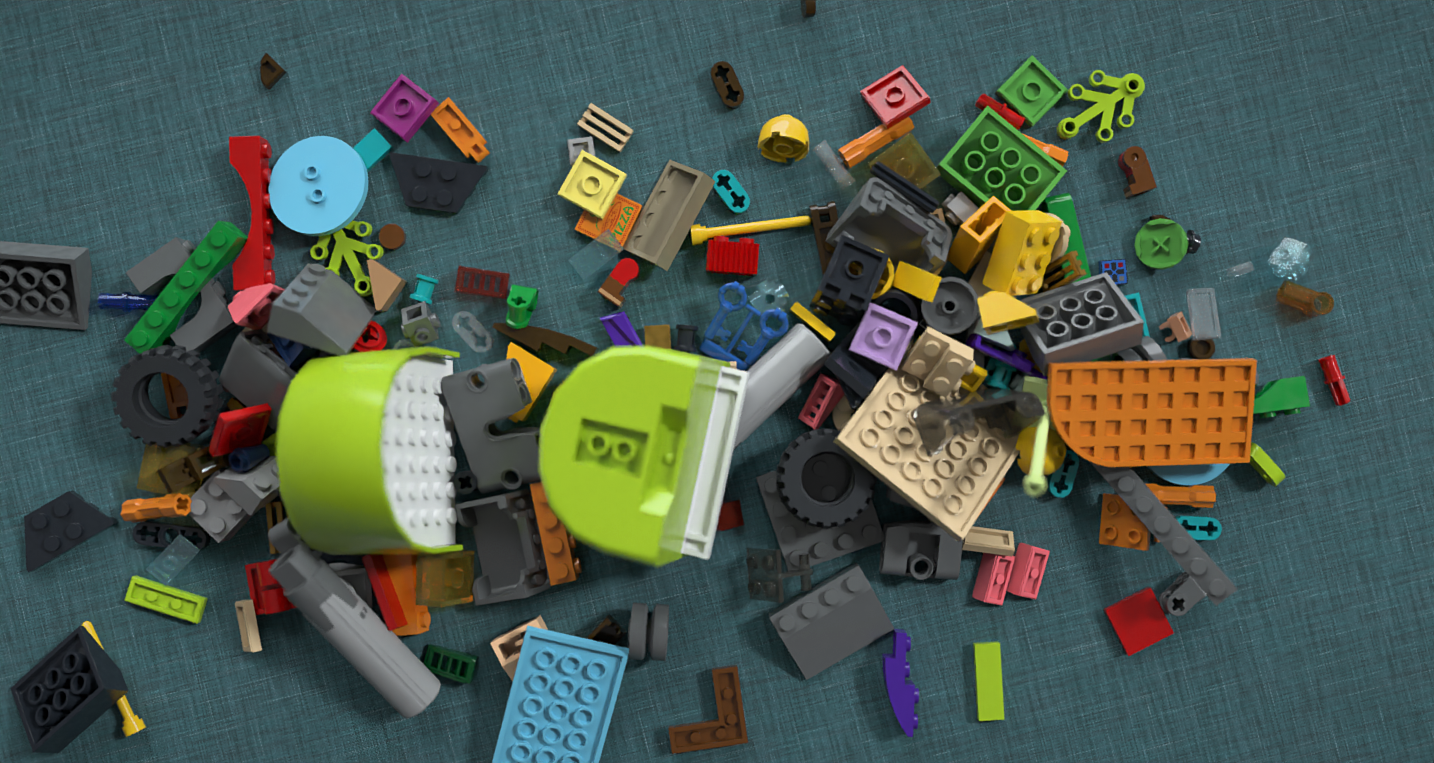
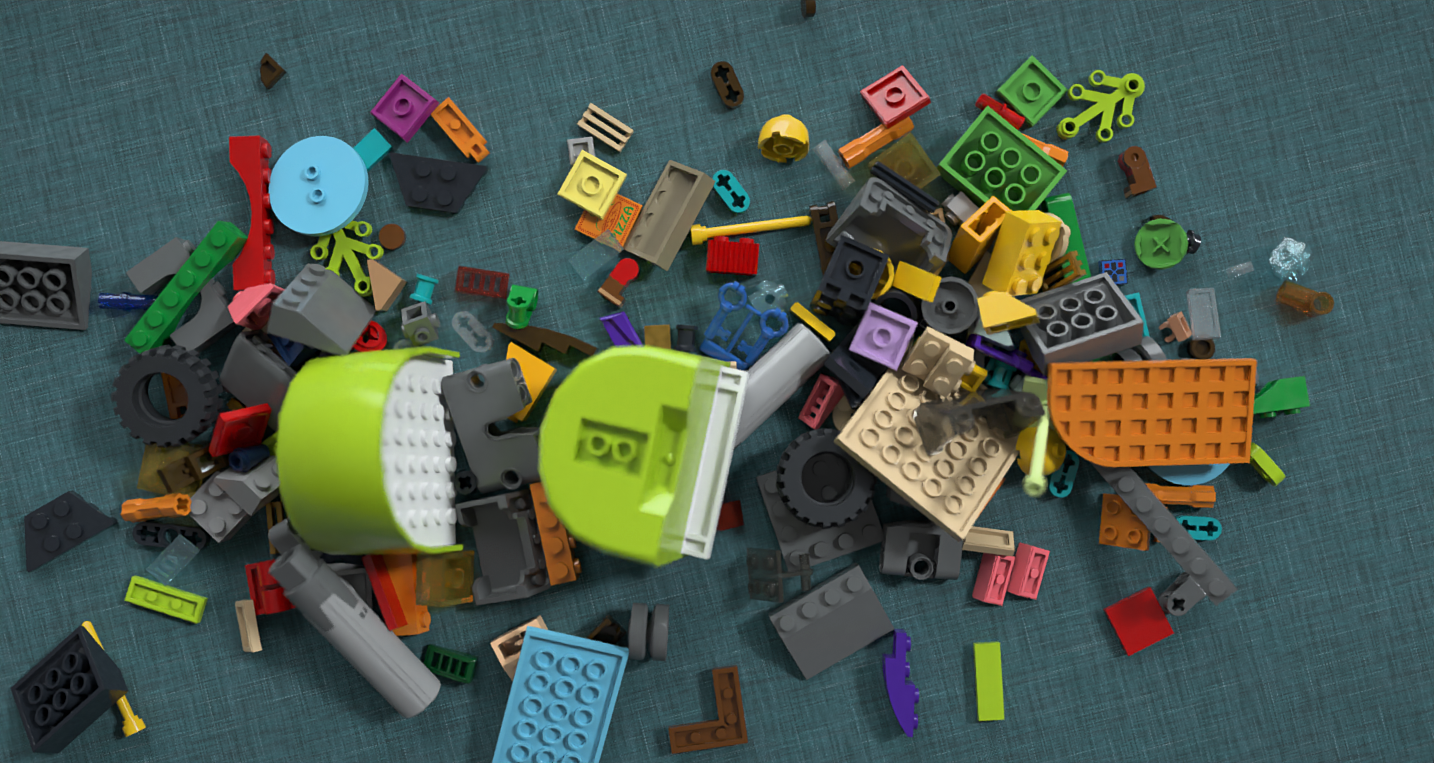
(1334, 380): red axle -> none

